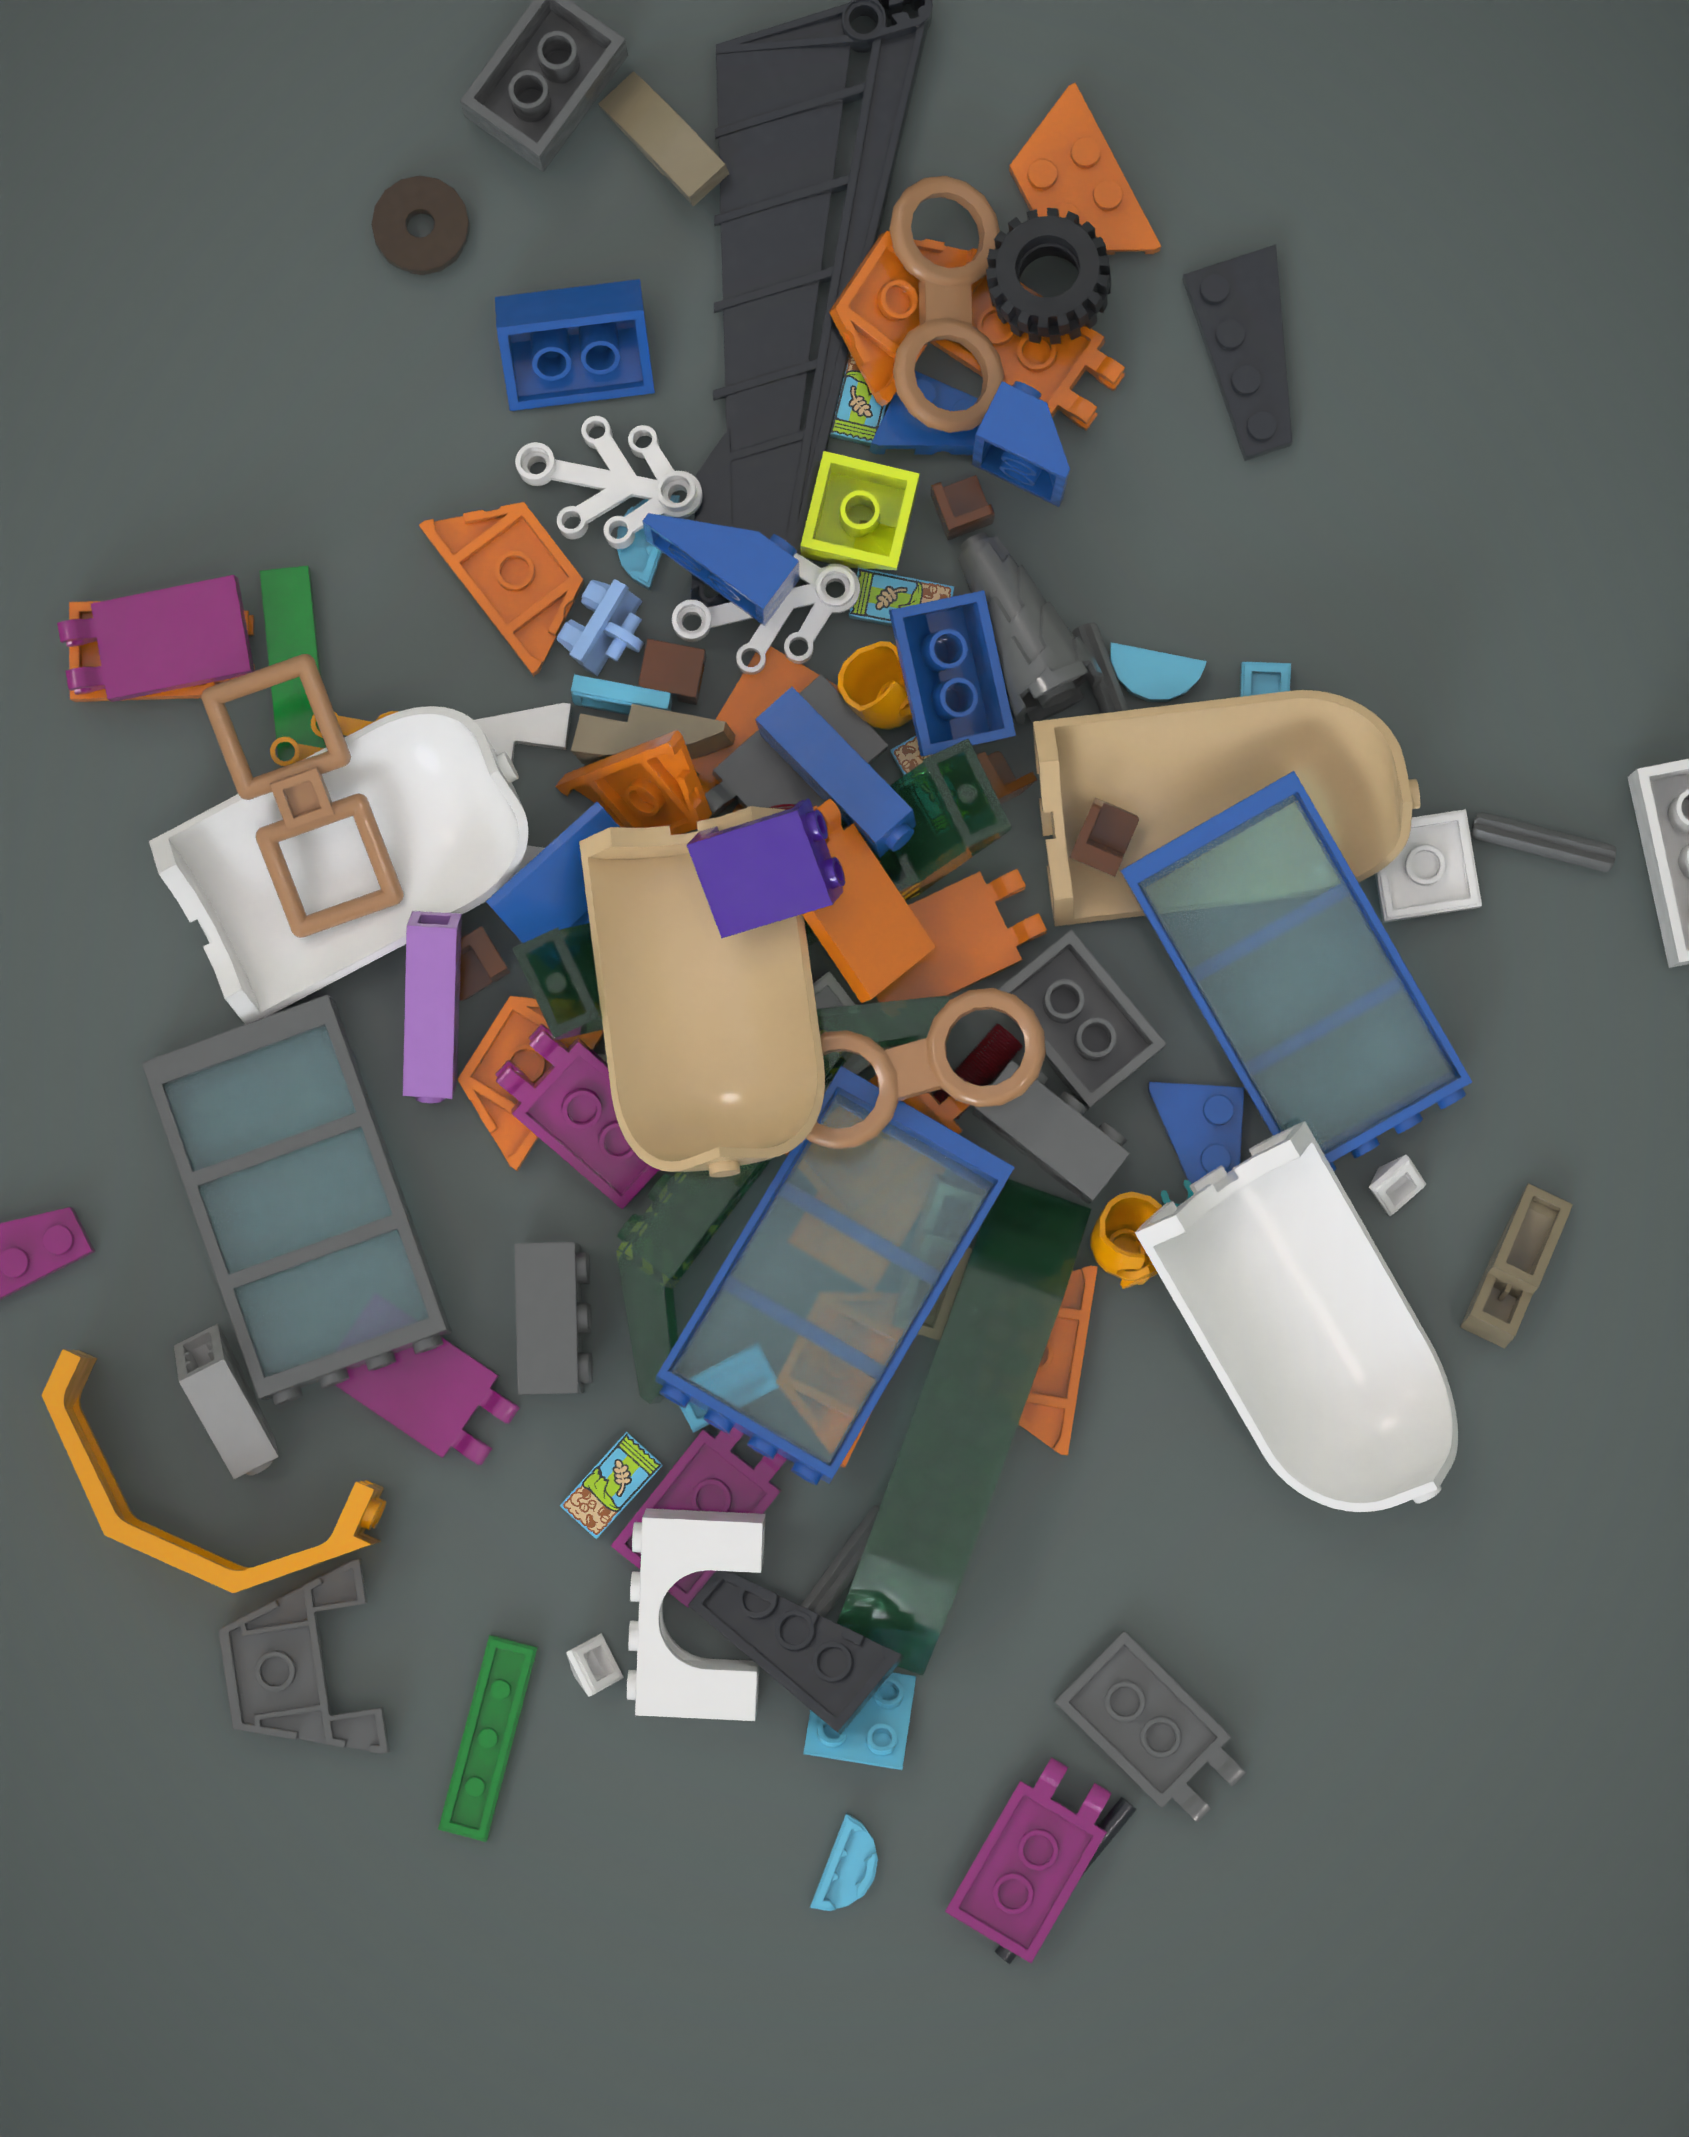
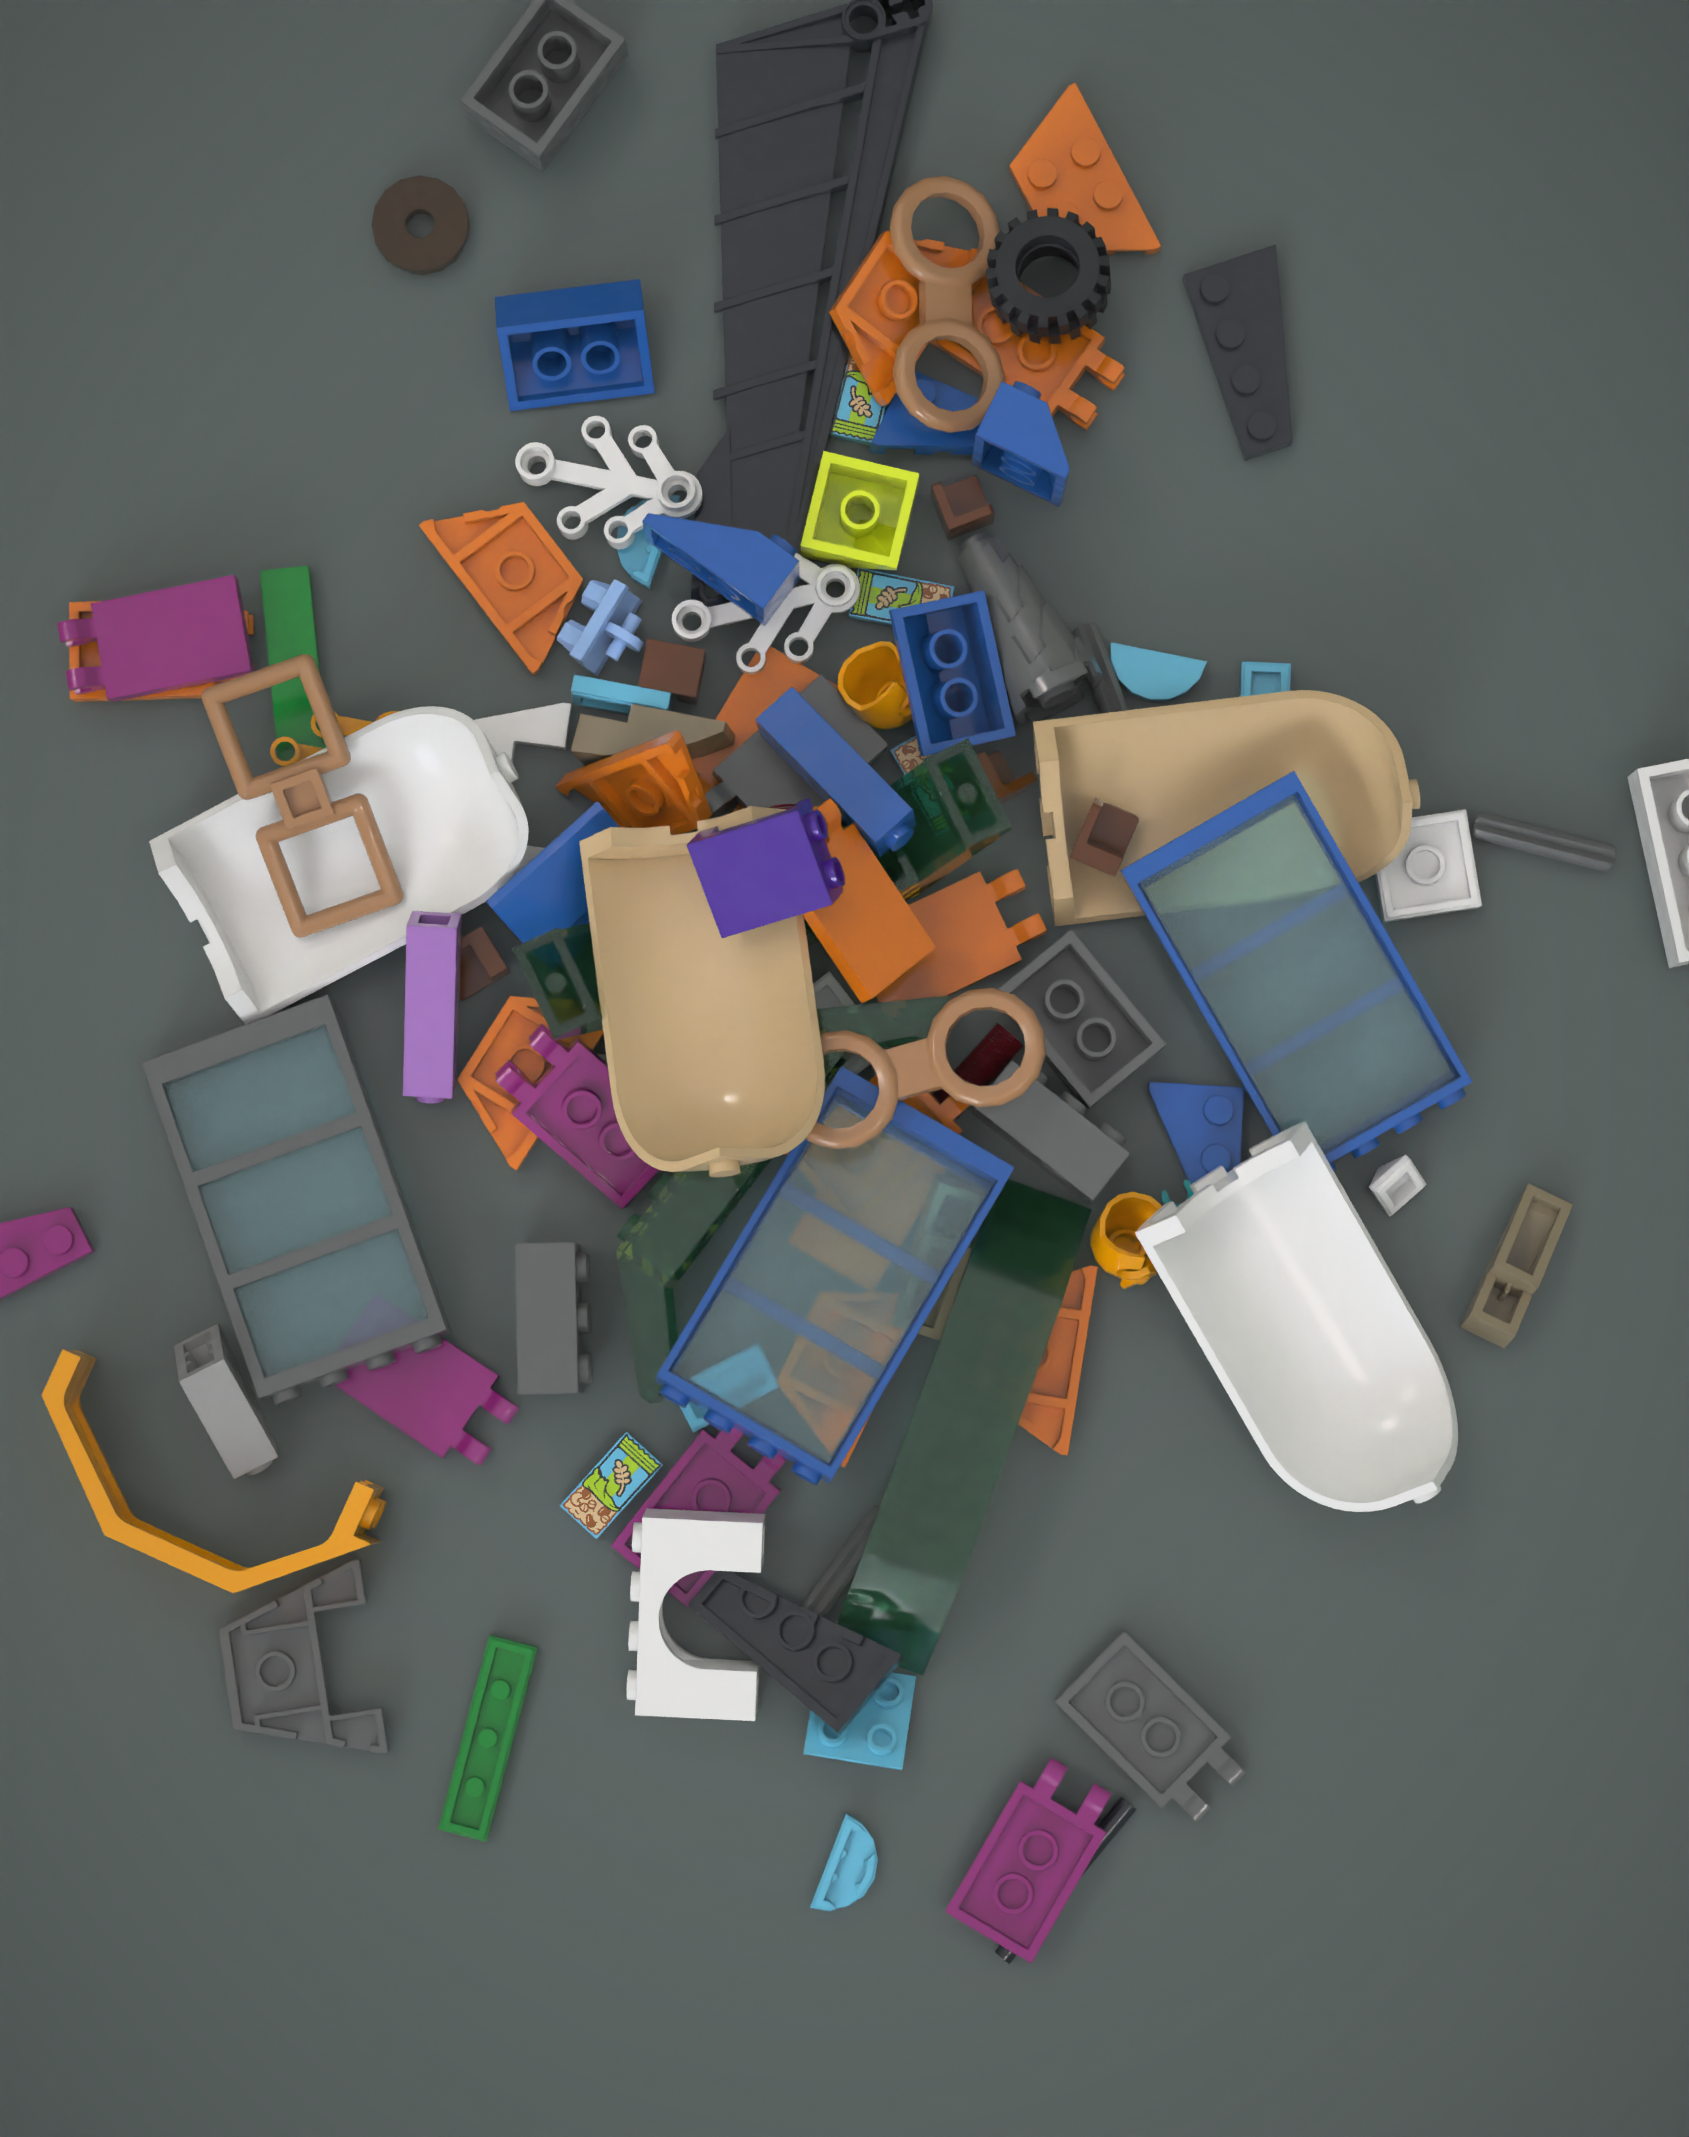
(594, 1665): white slope -> none
(664, 138): dark tan slope -> none

